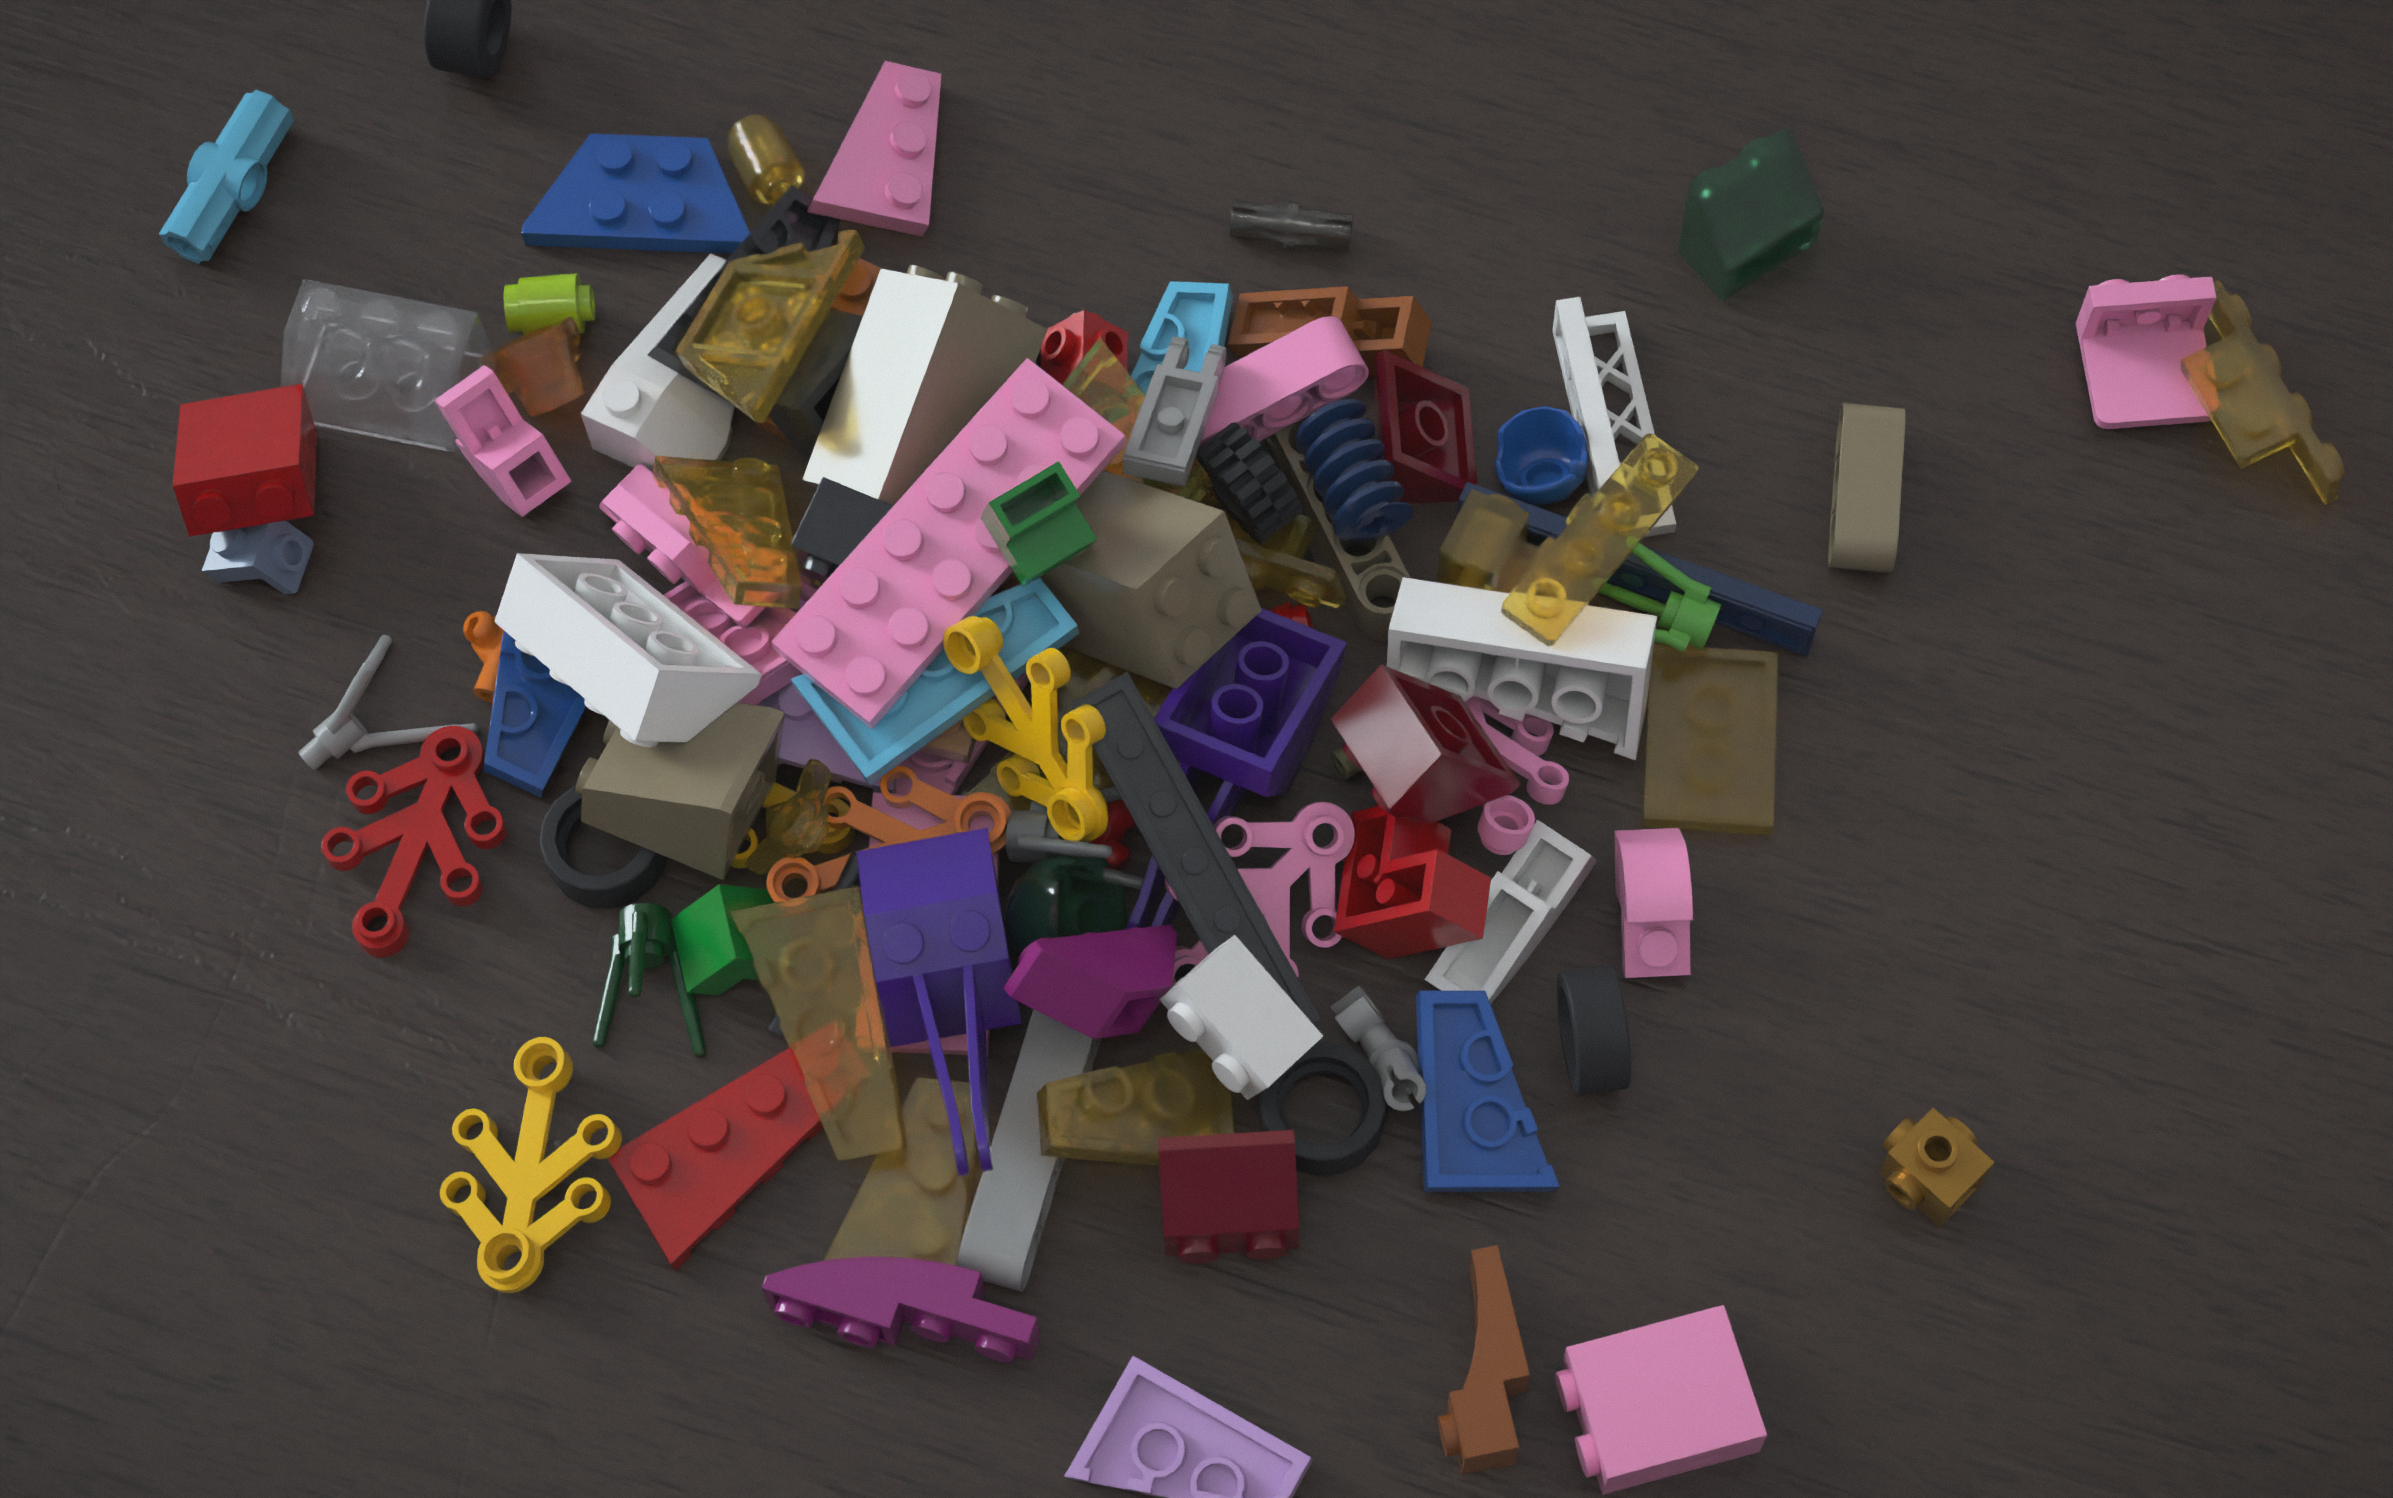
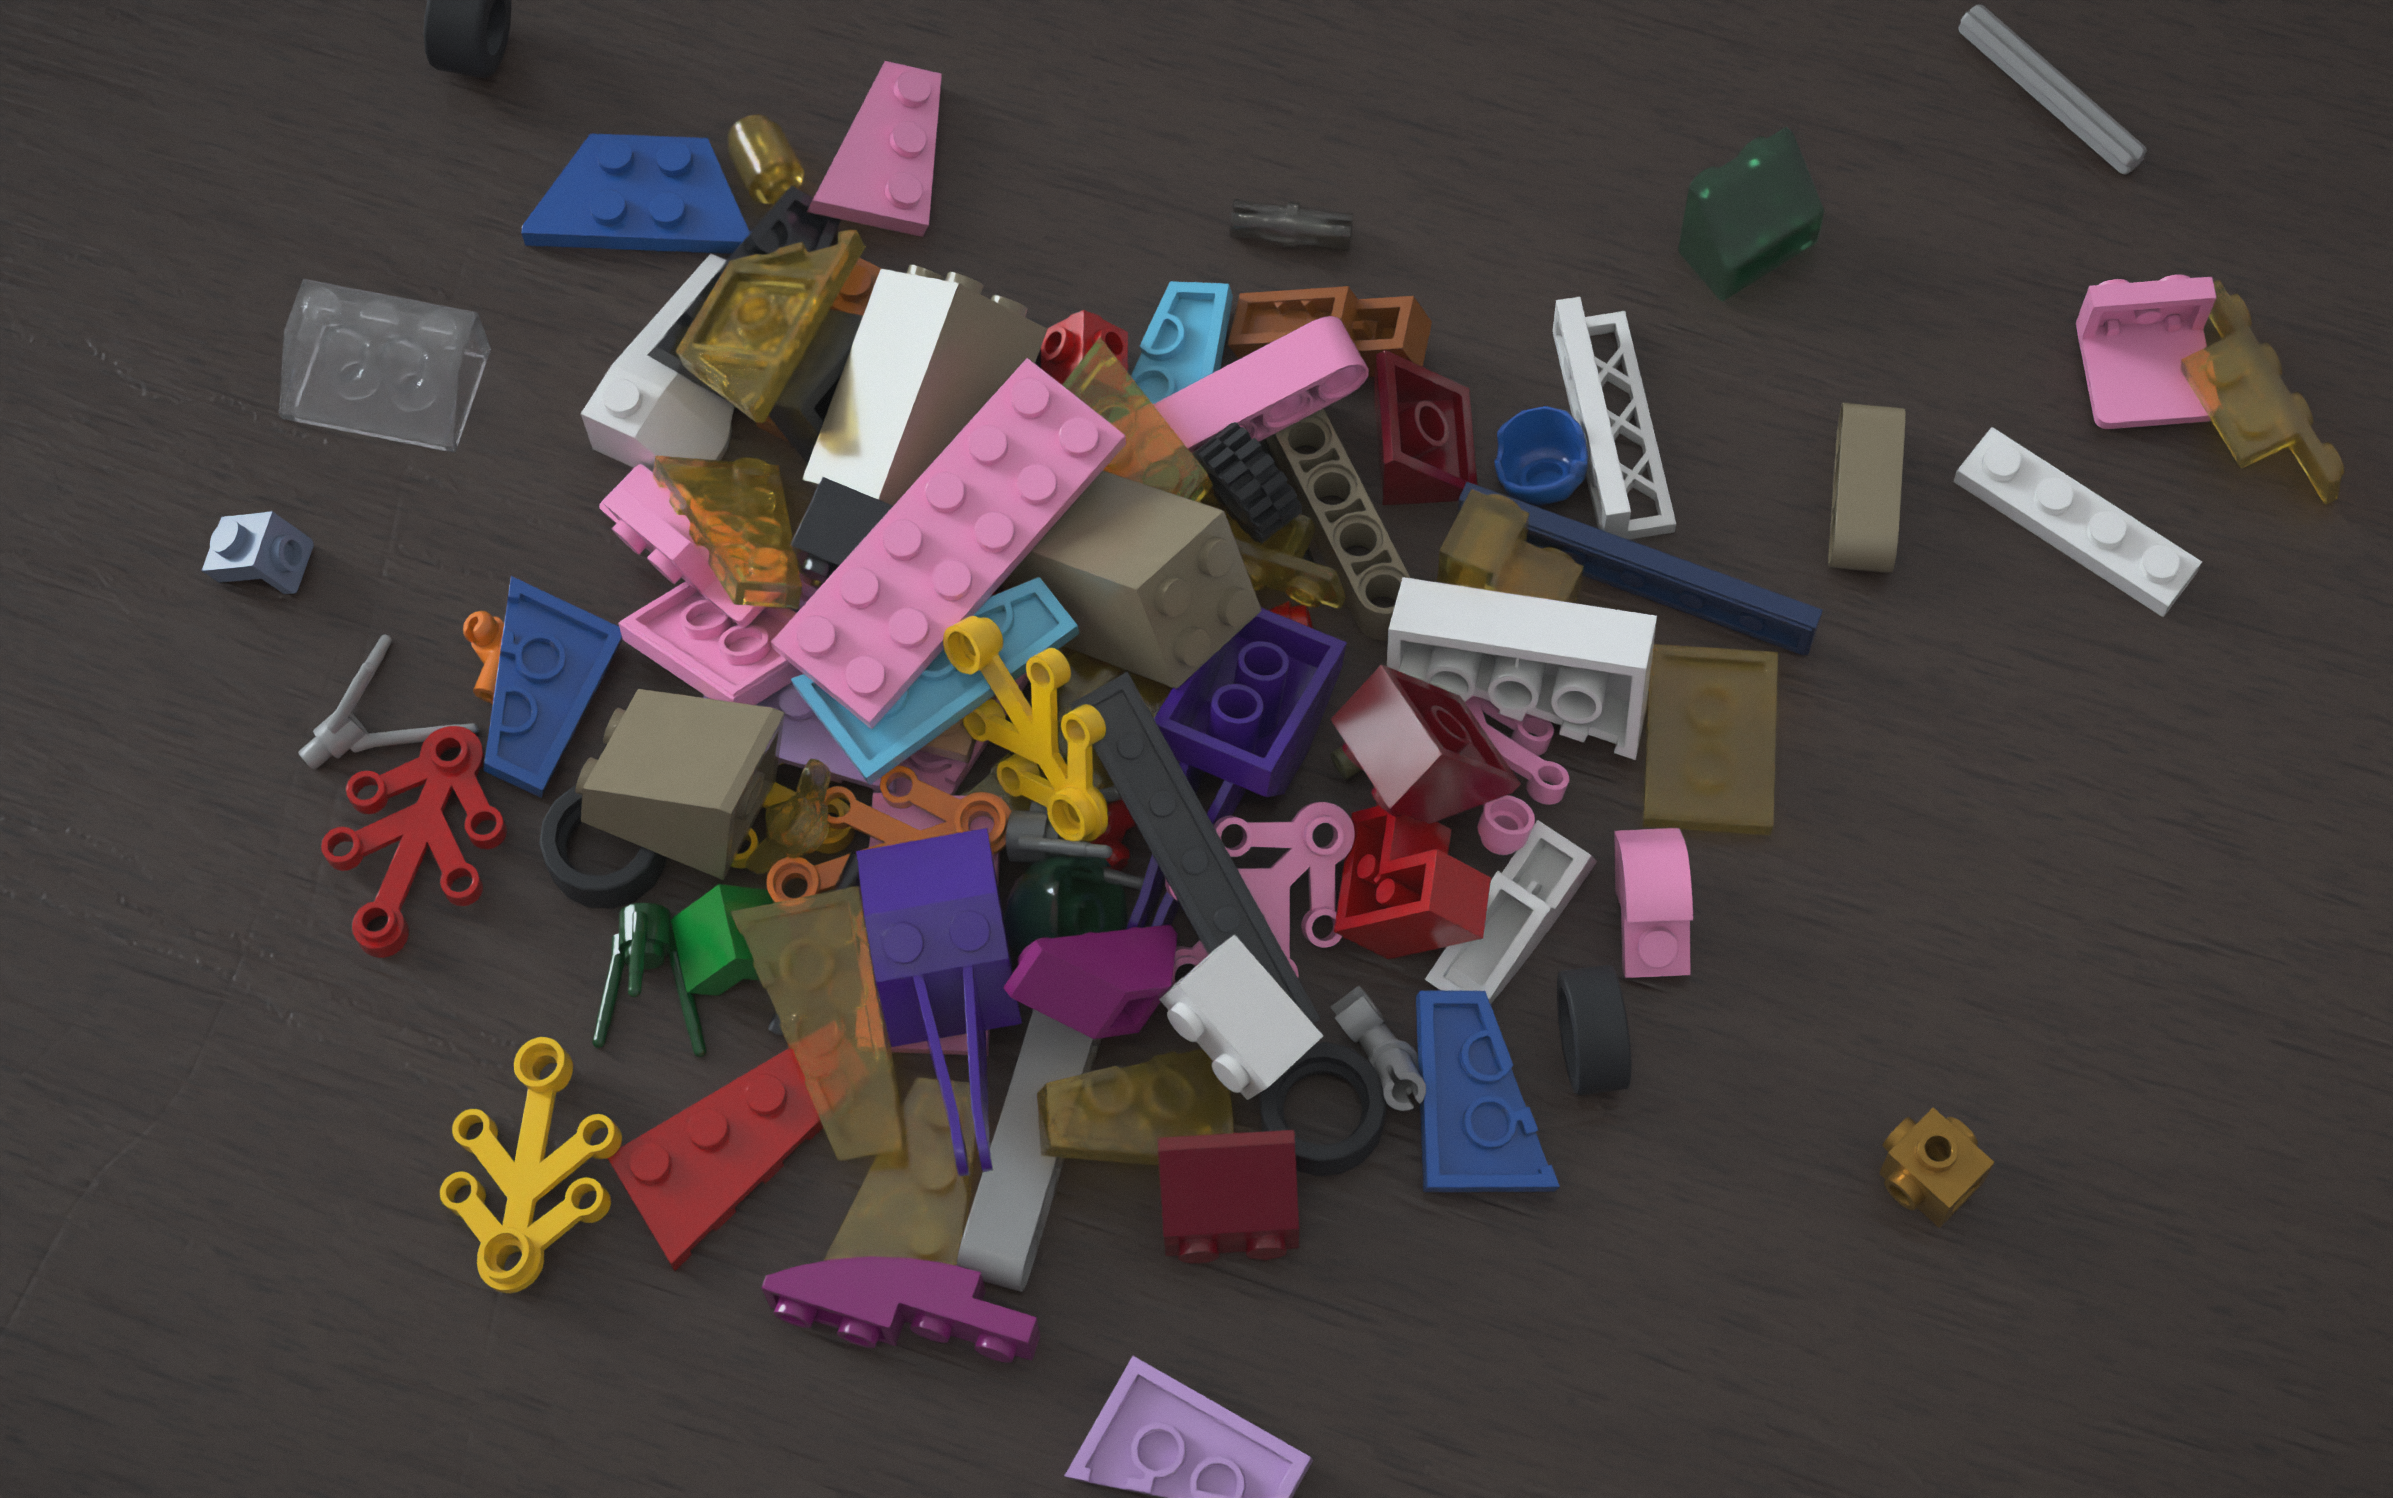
(226, 176): medium azure piece -> none
(245, 460): red brick -> none
(500, 444): bright pink brick -> none
(540, 366): clear orange piece -> none
(547, 300): lime brick -> none
(622, 646): white slope -> none
(1038, 524): green piece -> none
(1174, 415): light grey hinge -> none
(1350, 472): dark blue piece -> none
(1479, 1415): dark orange slope -> none
(1597, 539): clear yellow bracket -> none
(1660, 1400): bright pink brick -> none
(1685, 616): bright green plant -> none
(2052, 89): none -> light grey axle
(2077, 521): none -> white plate

